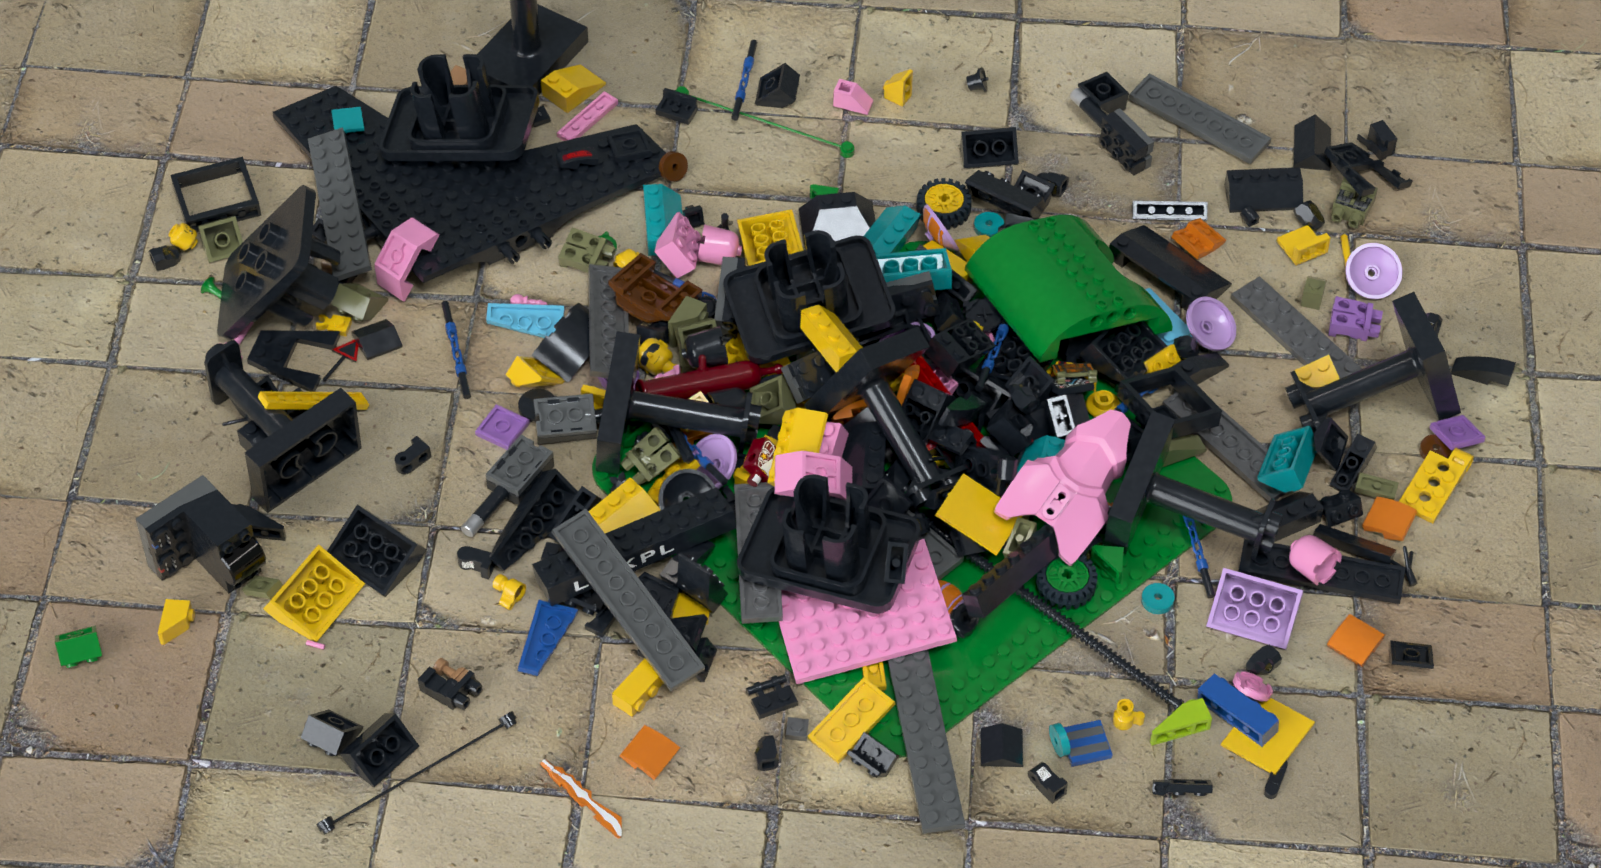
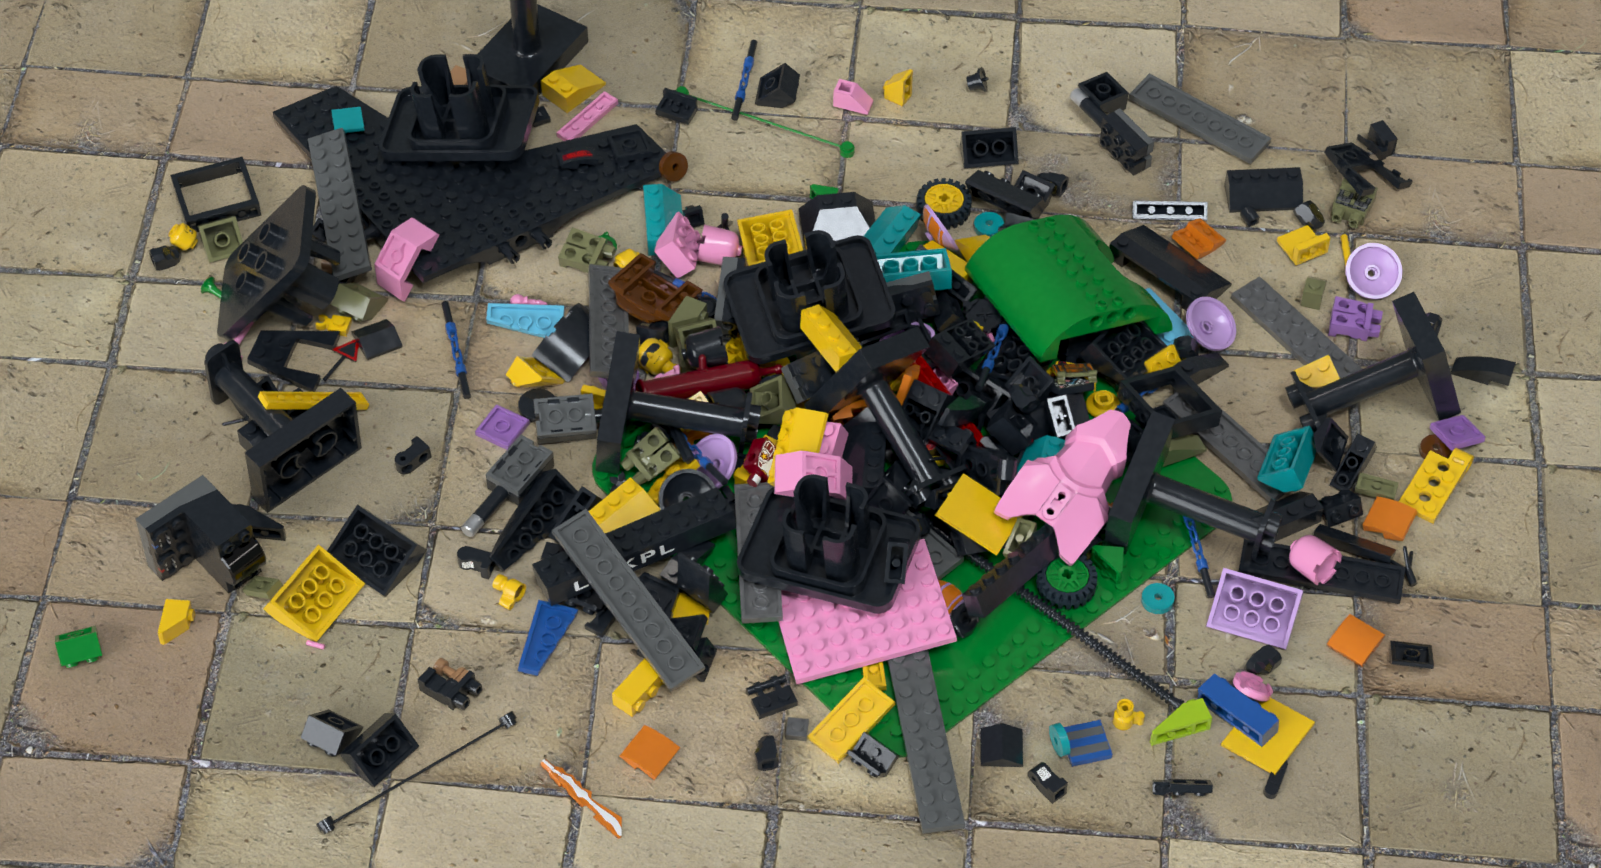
(1310, 142): black slope -> none

